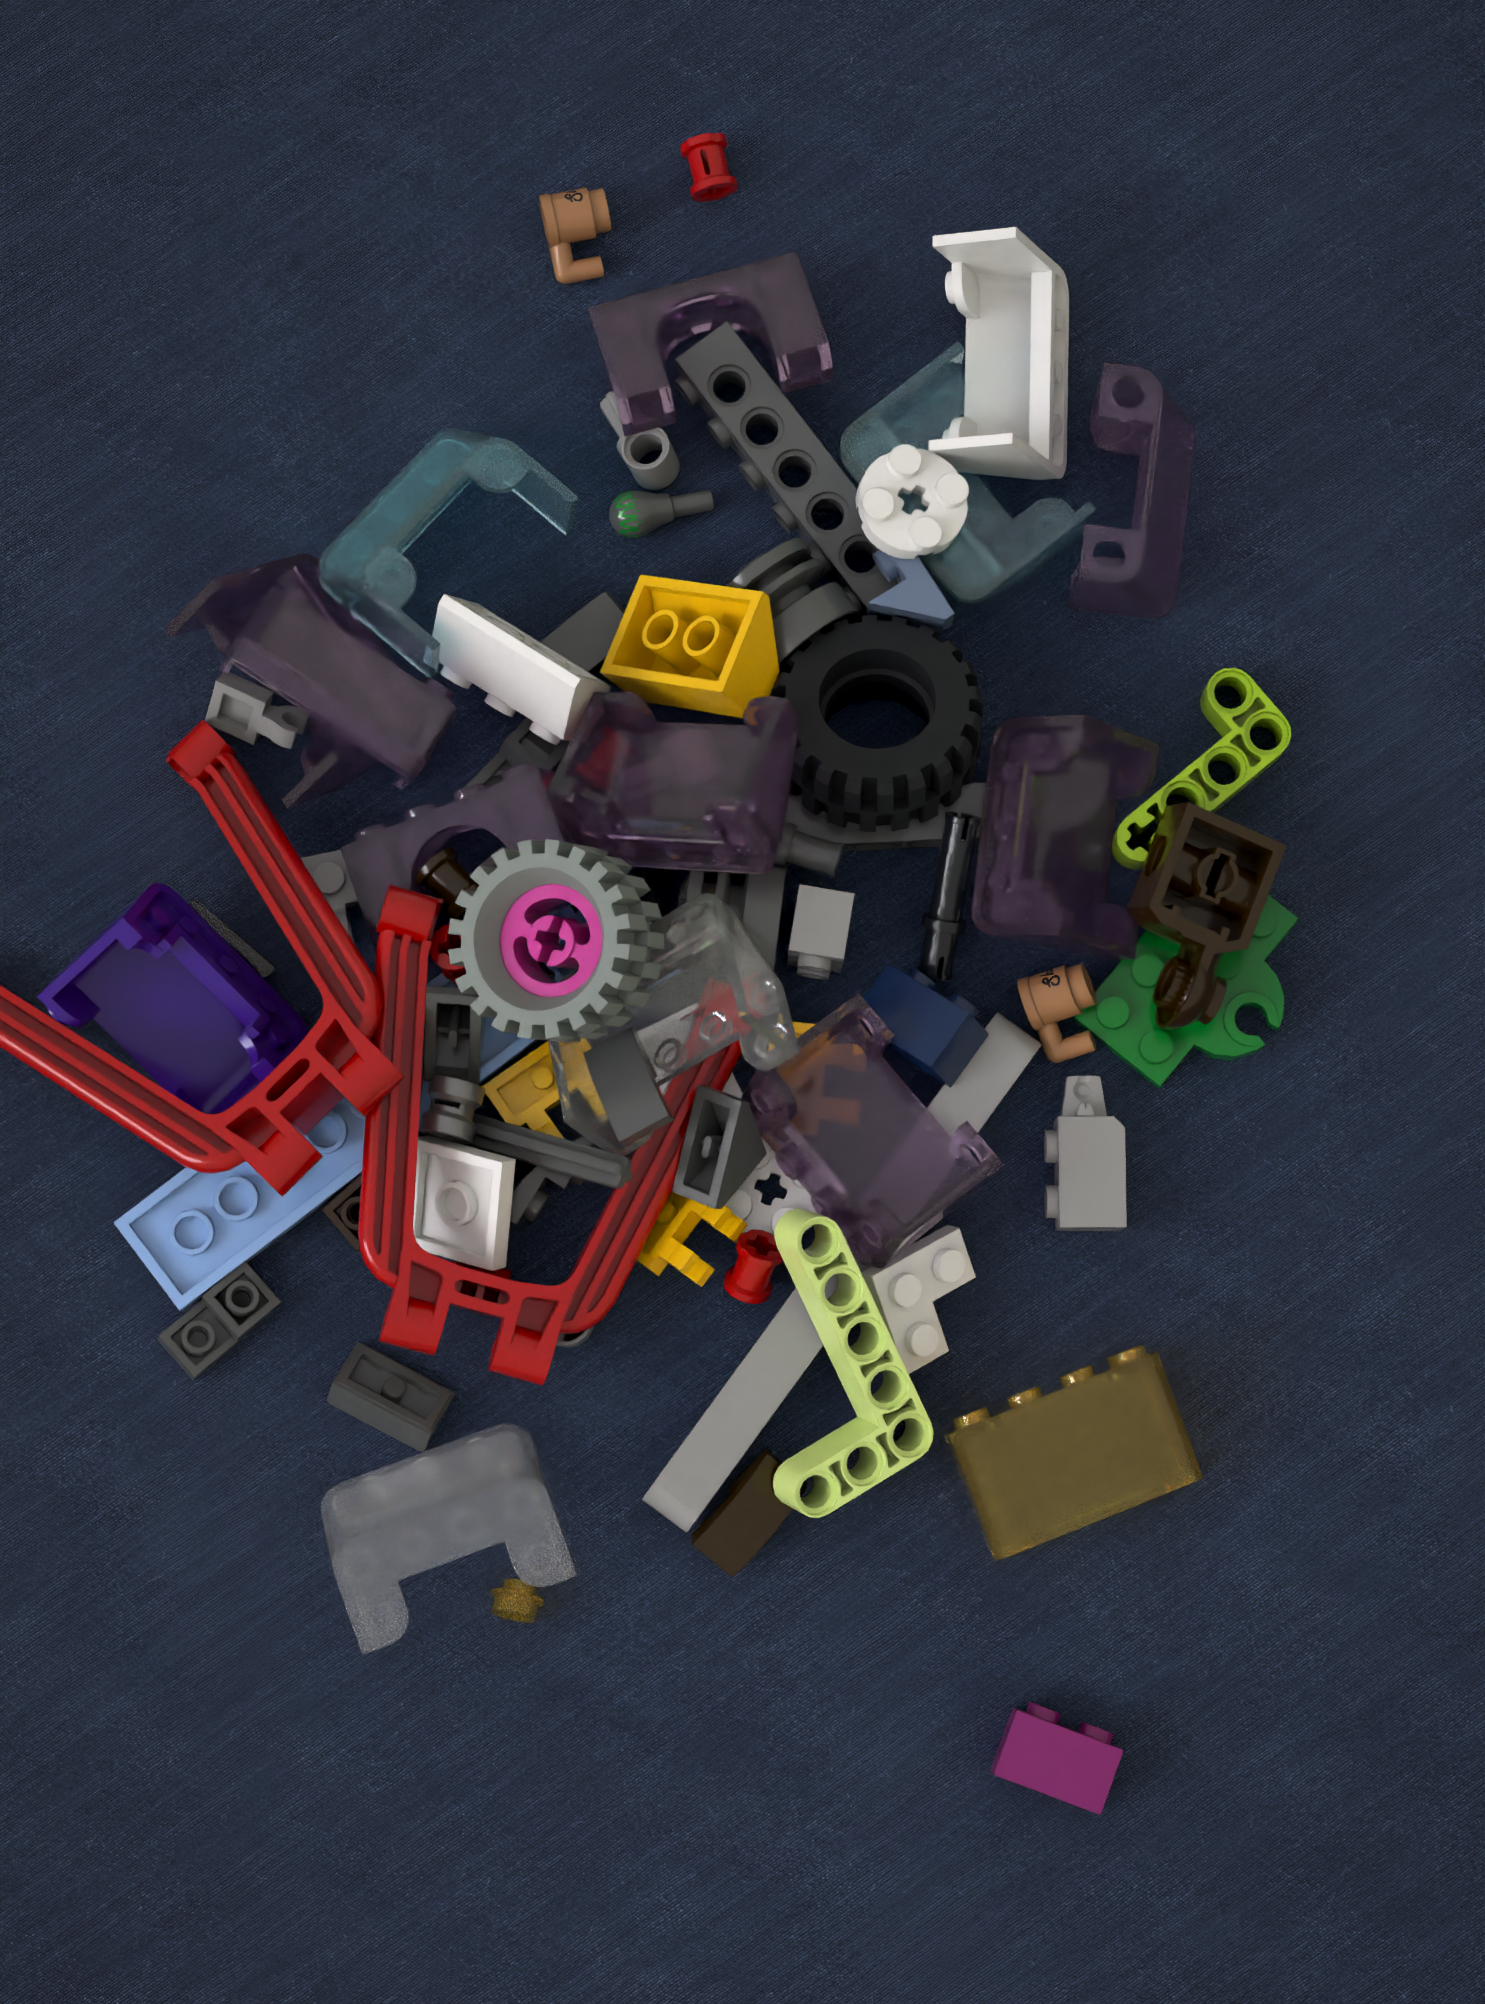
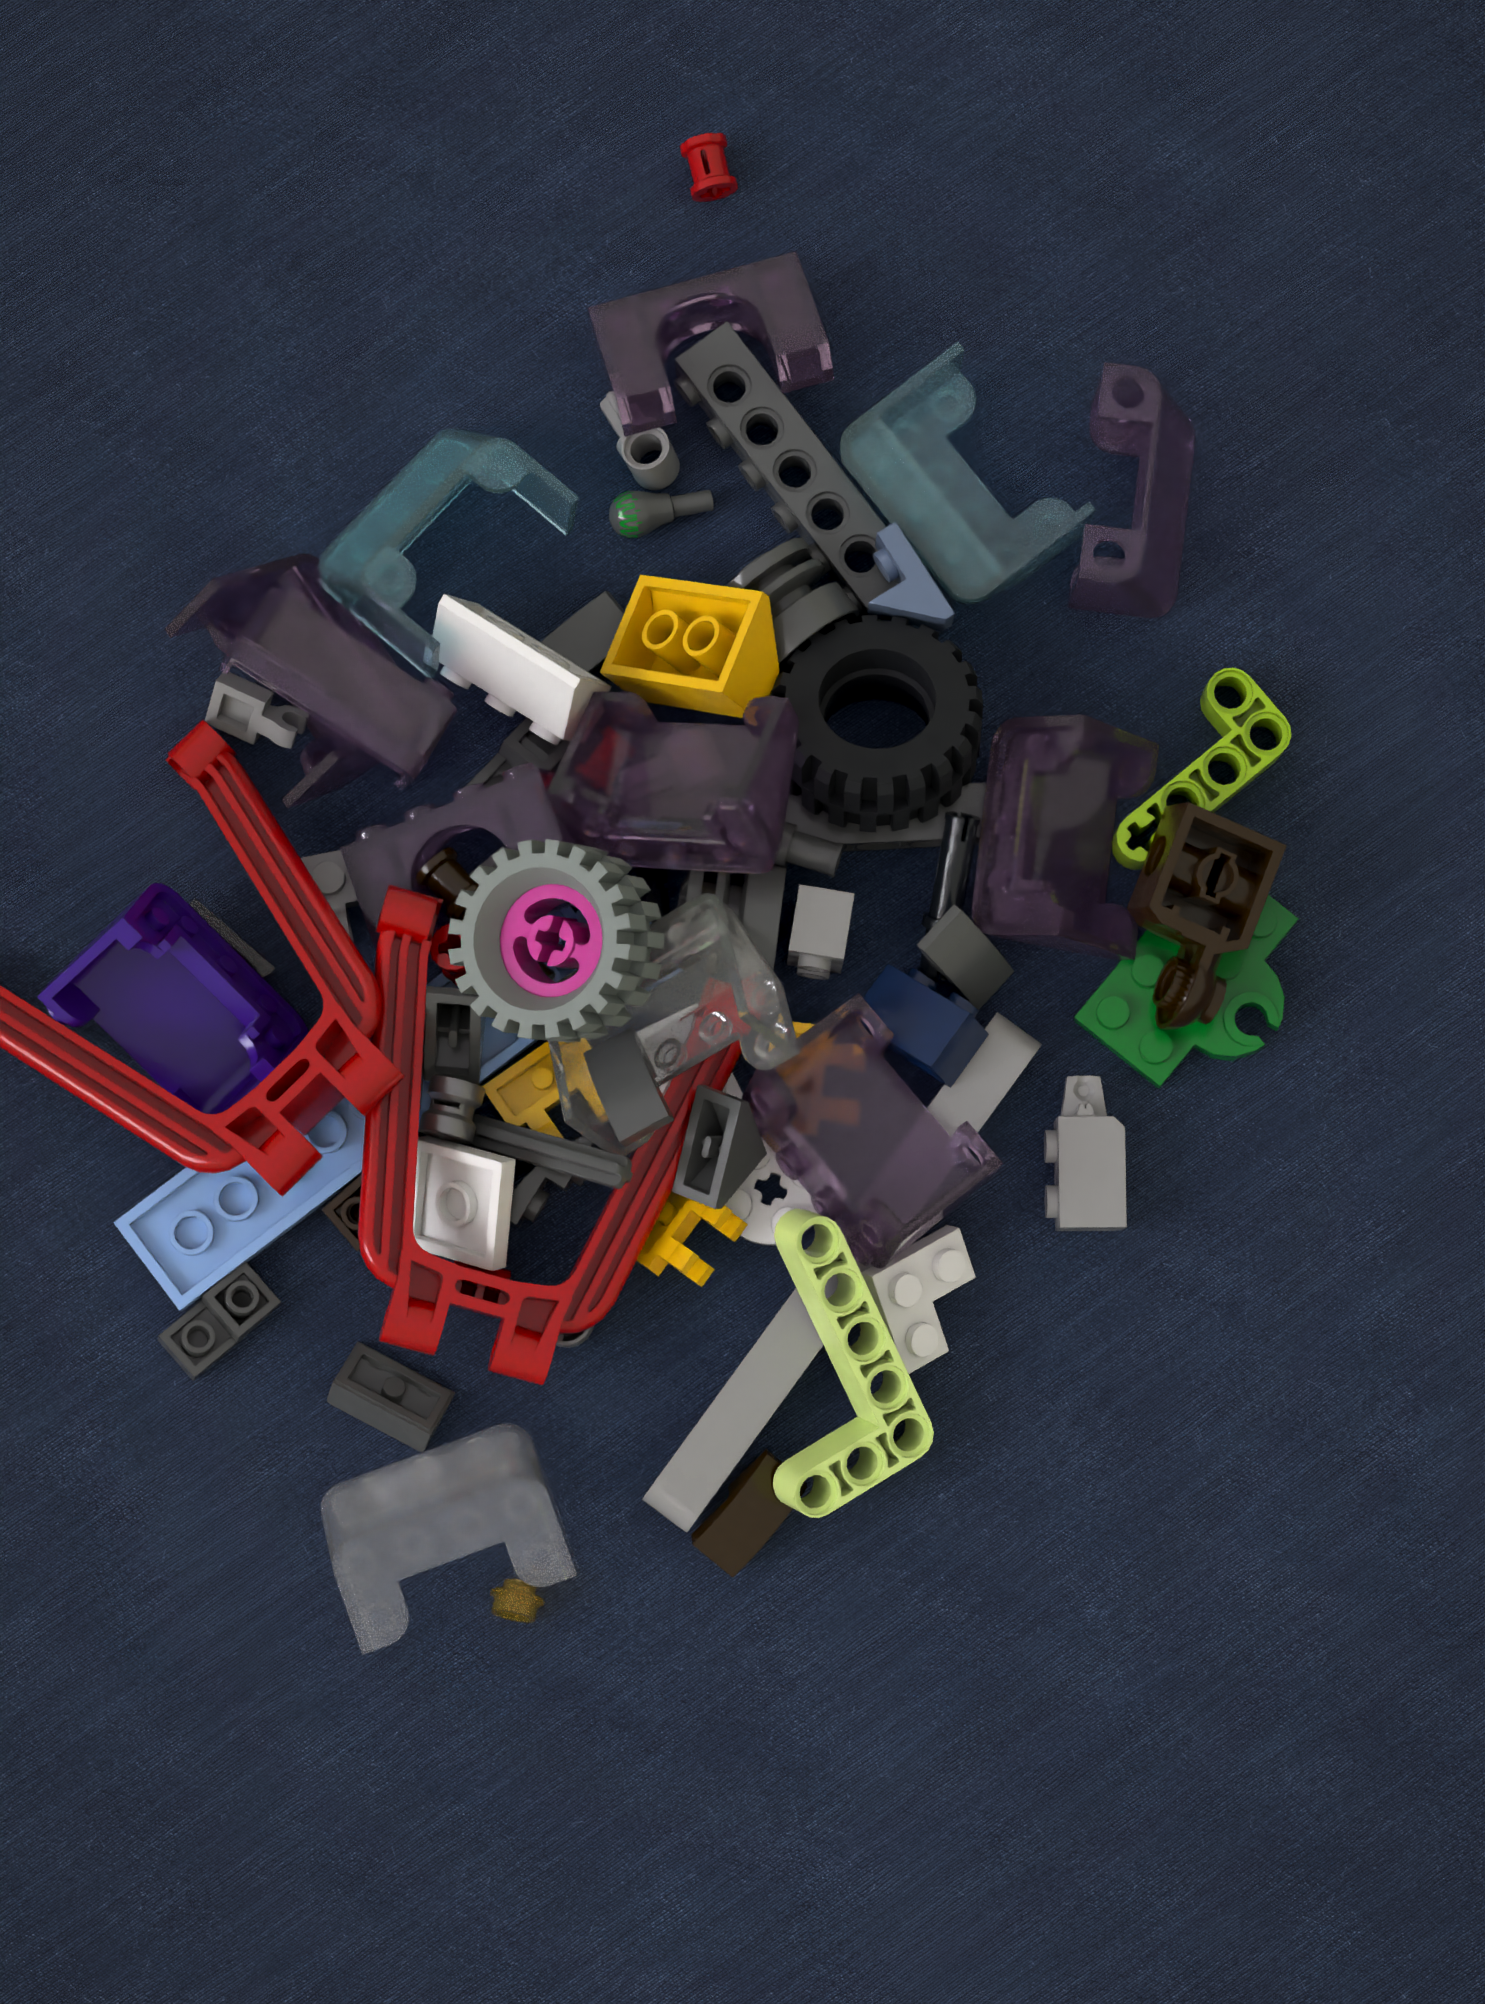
(574, 218): medium nougat piece -> none
(753, 1269): red bush -> none
(908, 472): white plate -> none
(965, 957): none -> dark grey slope
(1013, 356): white windscreen -> none
(1053, 998): medium nougat piece -> none
(1057, 1758): magenta brick -> none
(1073, 1452): clear yellow windscreen -> none

